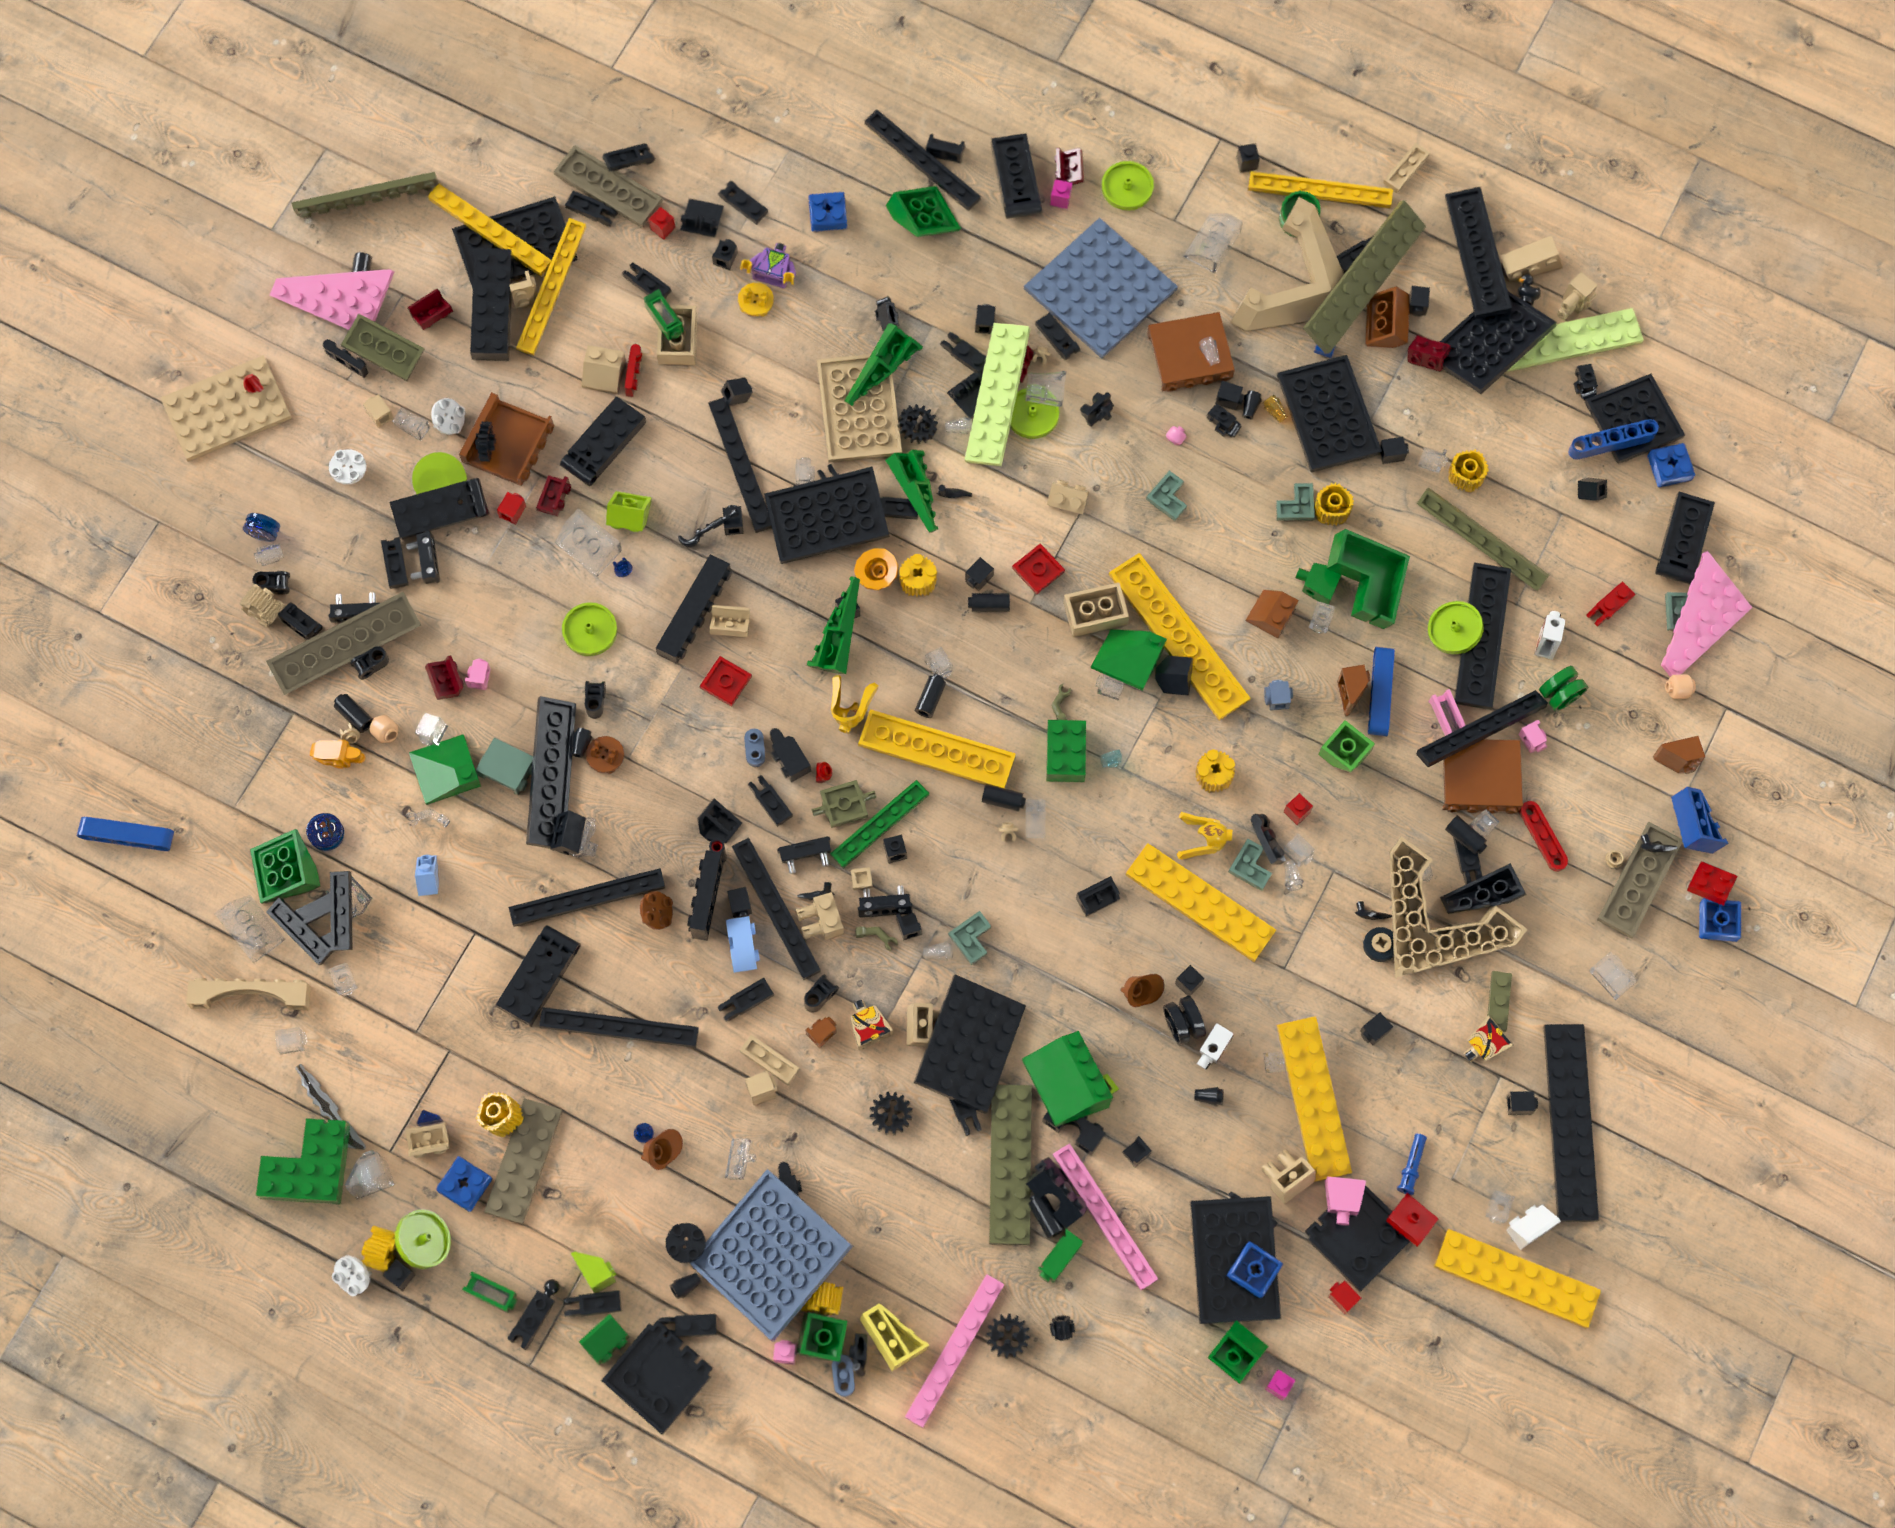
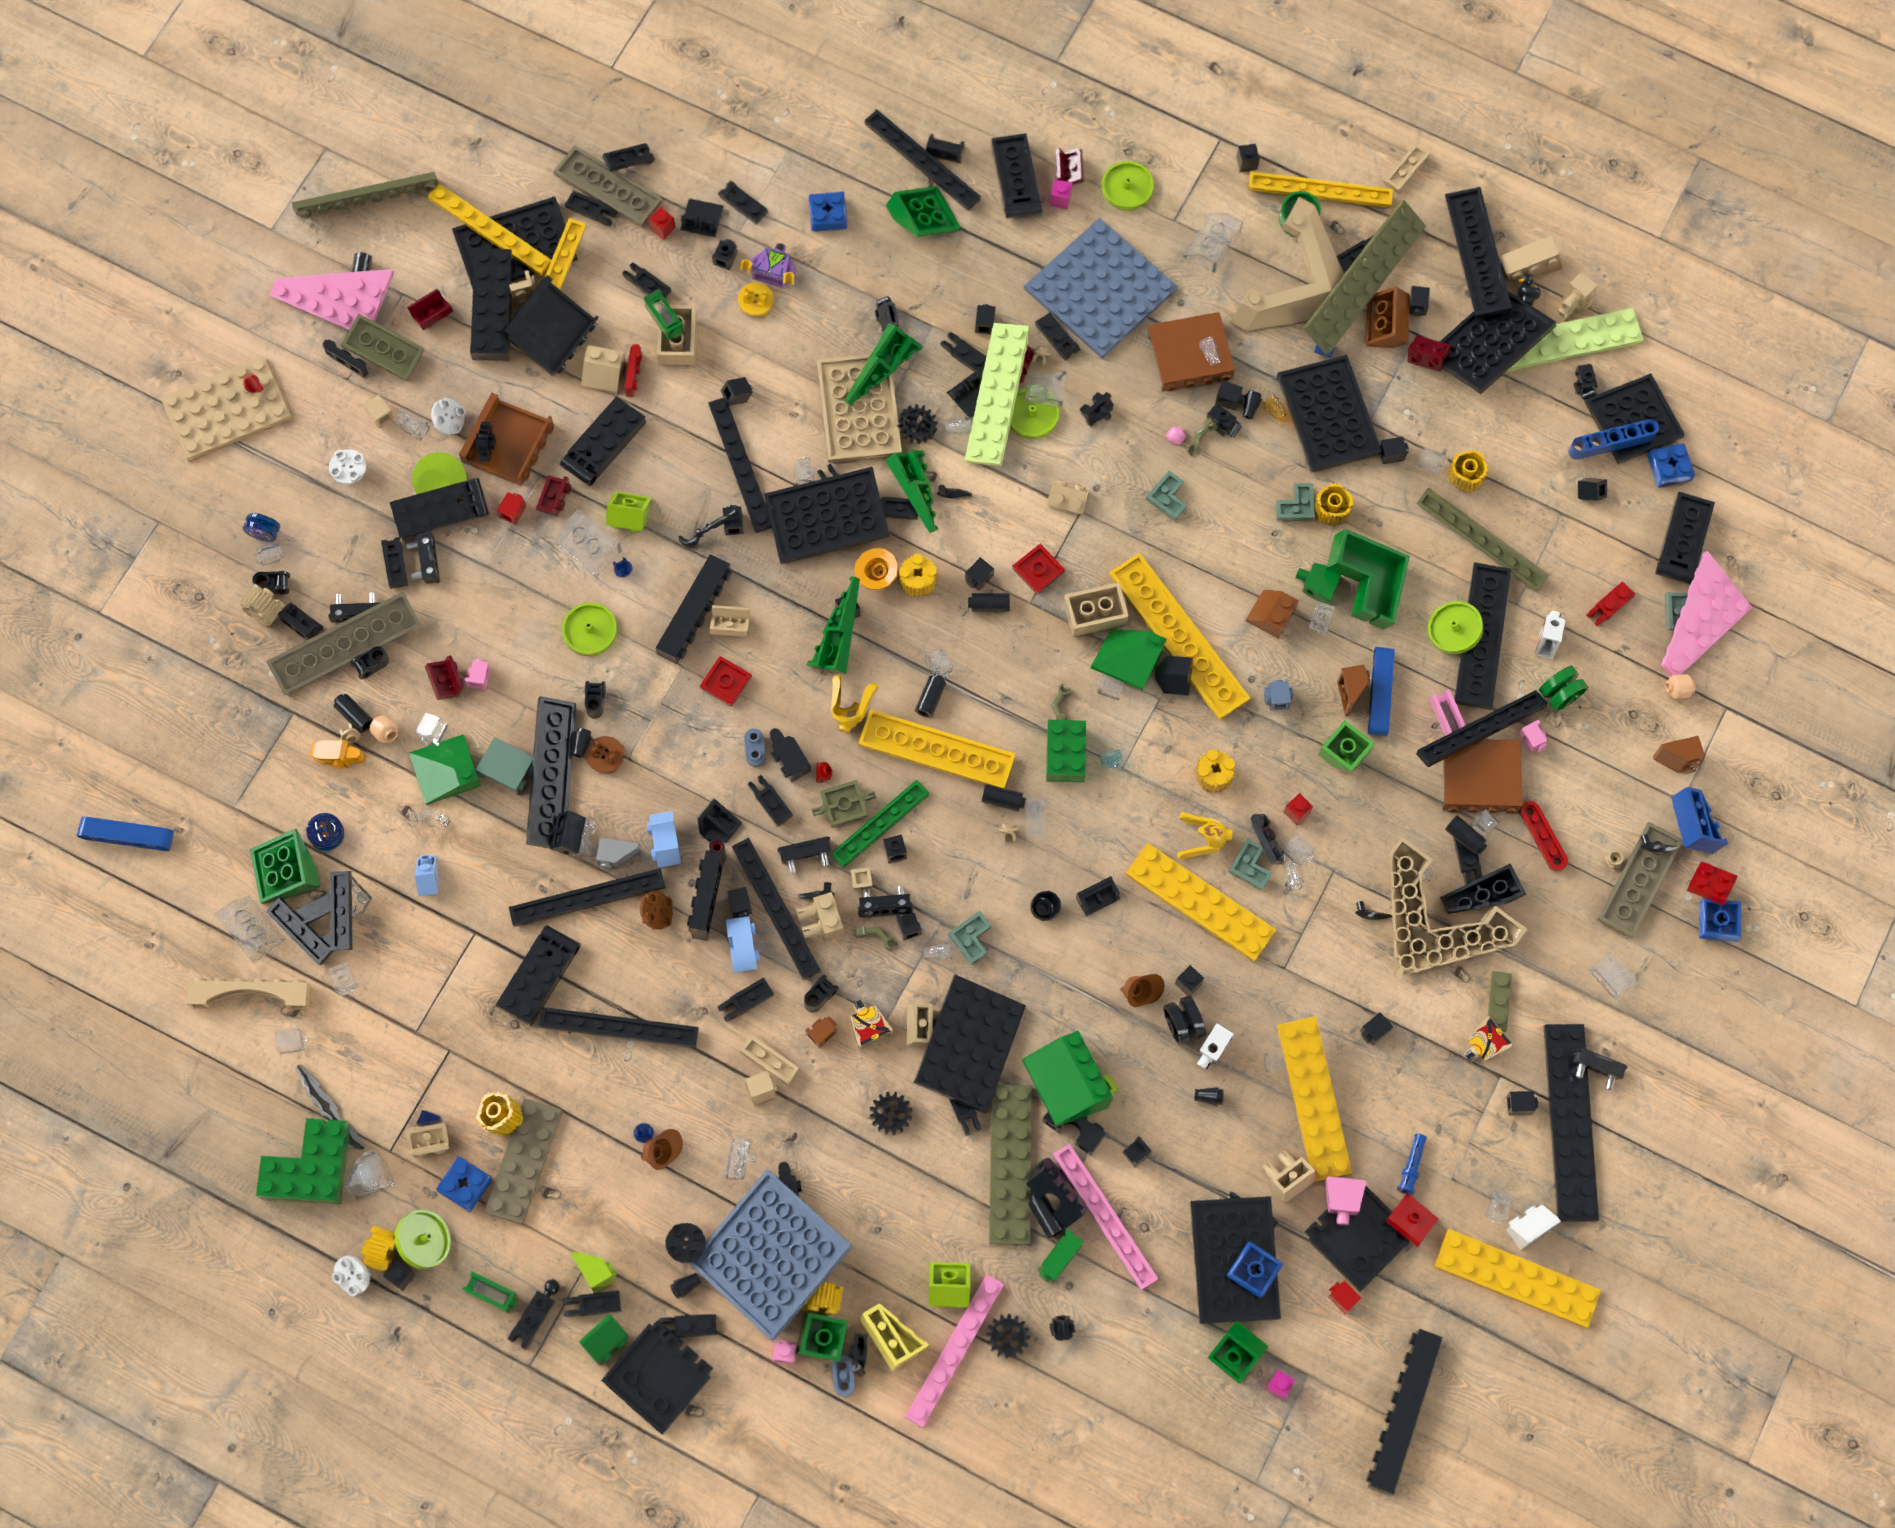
(549, 327): none -> black panel
(615, 852): none -> light grey slope
(664, 838): none -> light blue brick
(949, 1284): none -> lime slope
(1045, 905): none -> black hair
(1197, 436): none -> olive arm
(1377, 950): black wheel -> none
(1404, 1413): none -> black brick
(1598, 1063): none -> black piece

